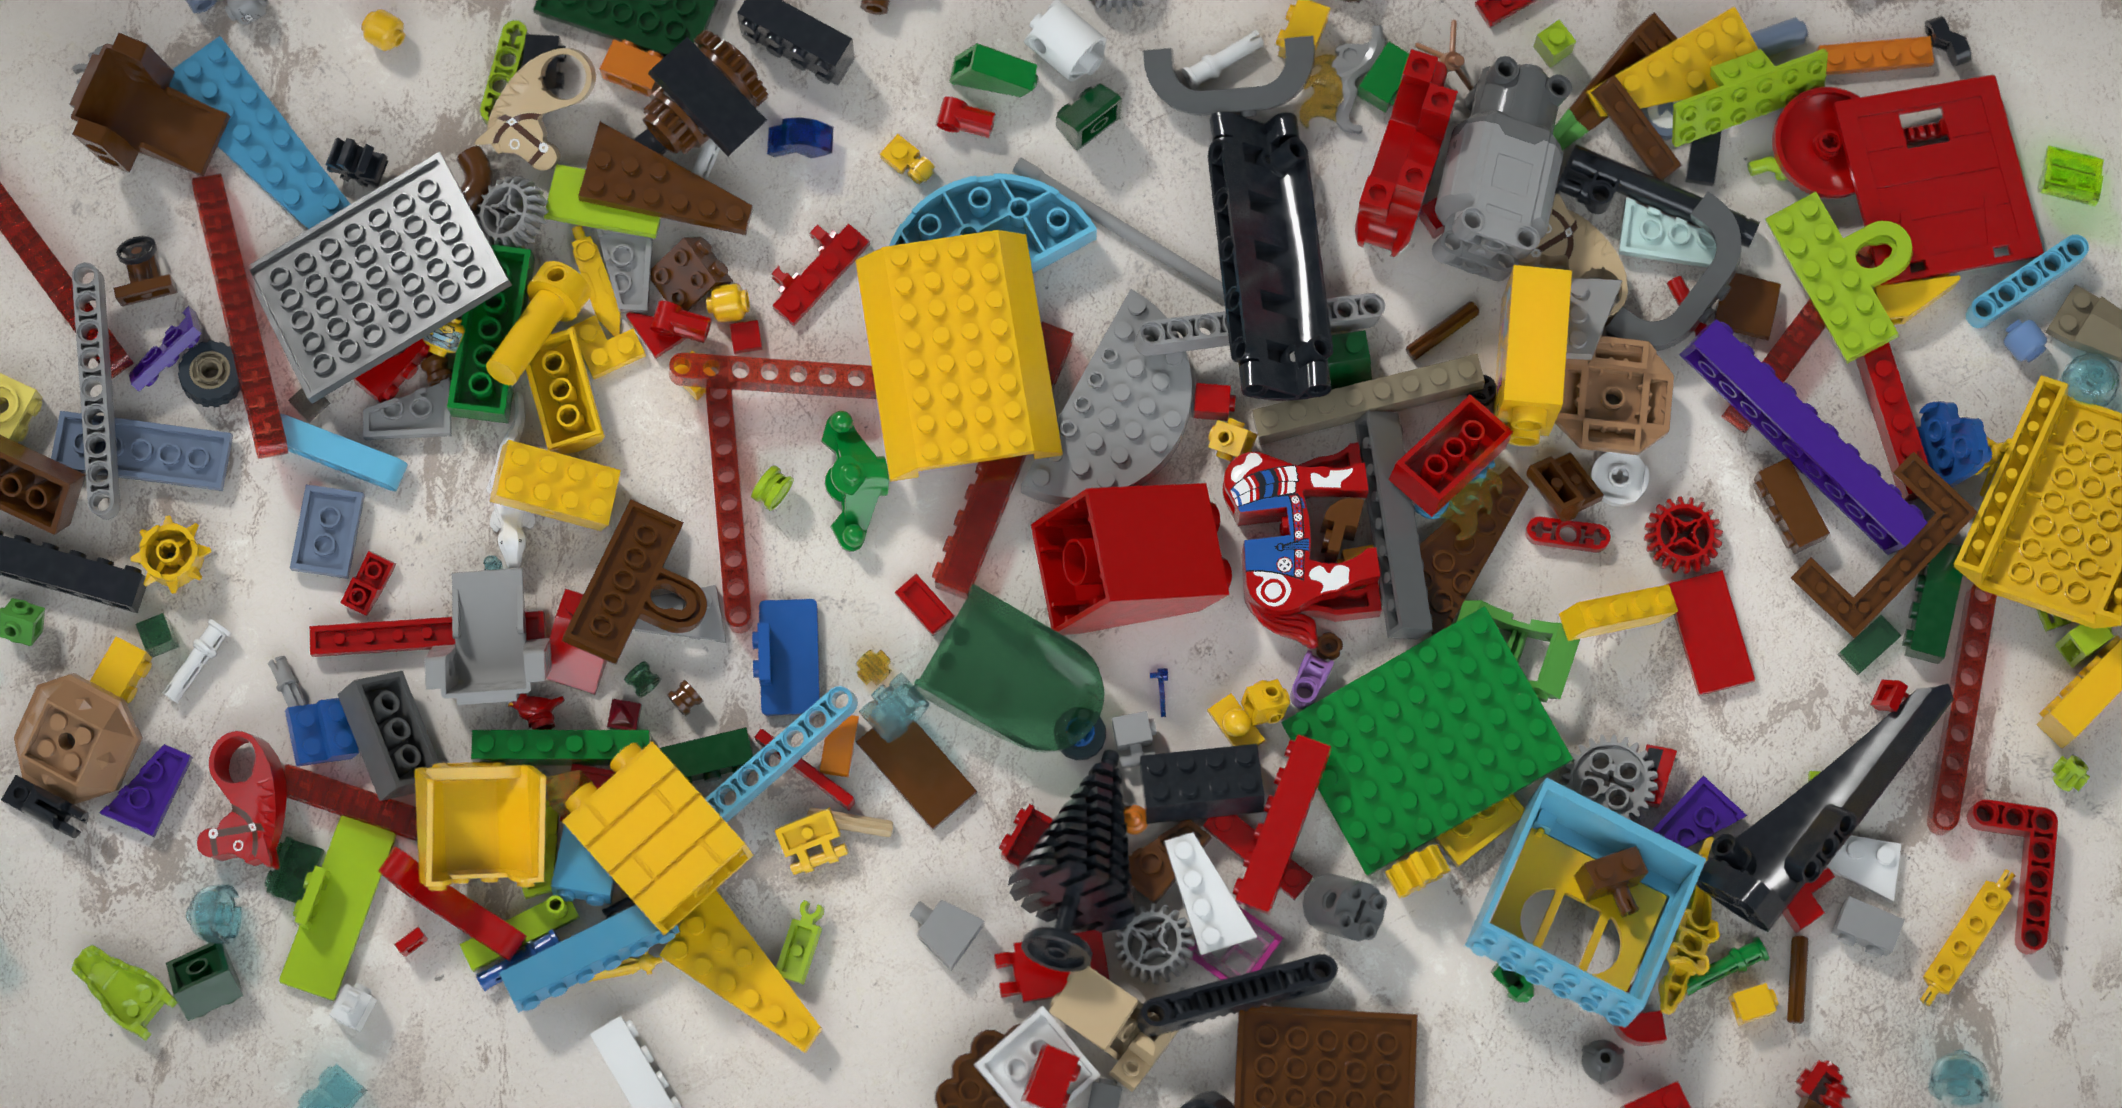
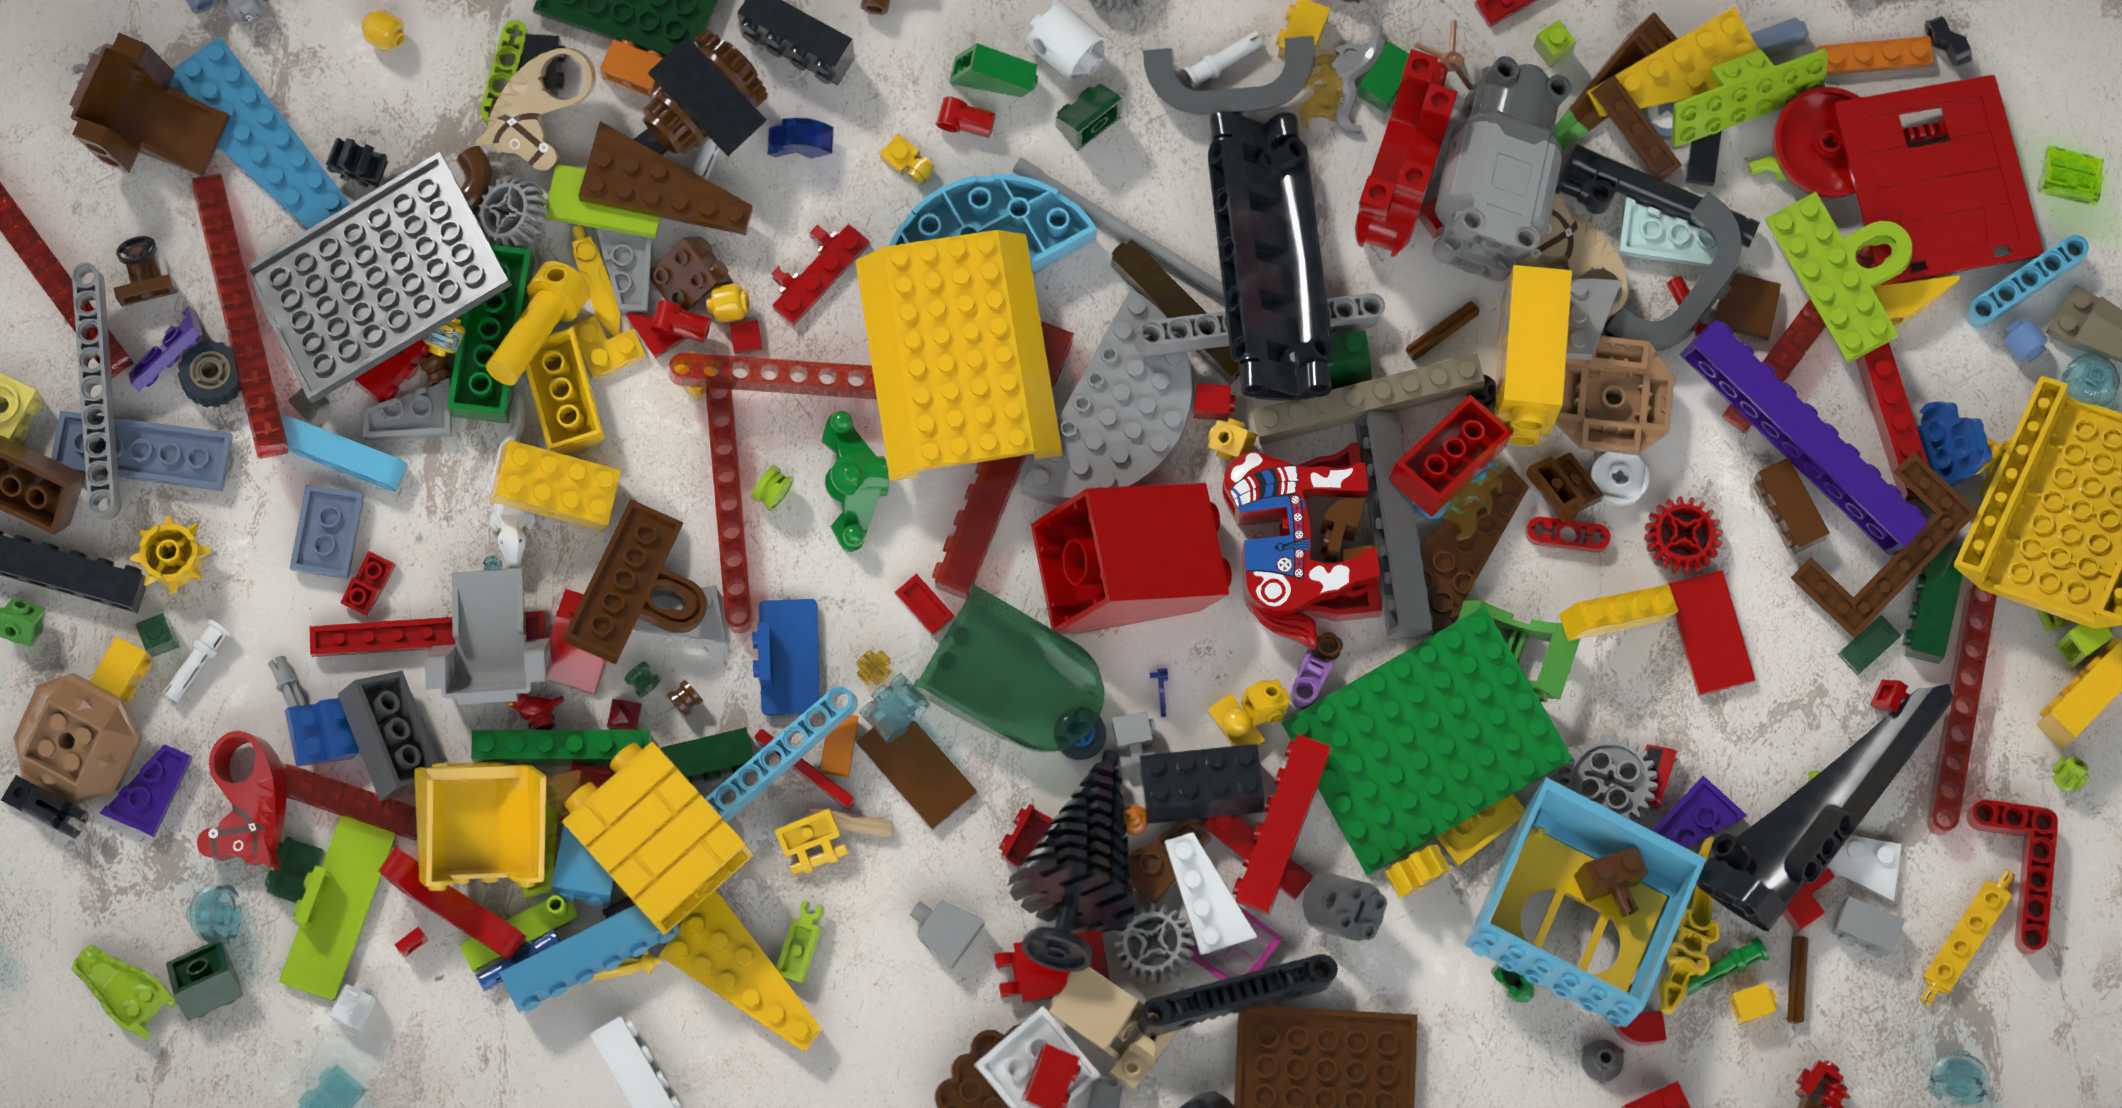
(1160, 289): none -> dark brown brick

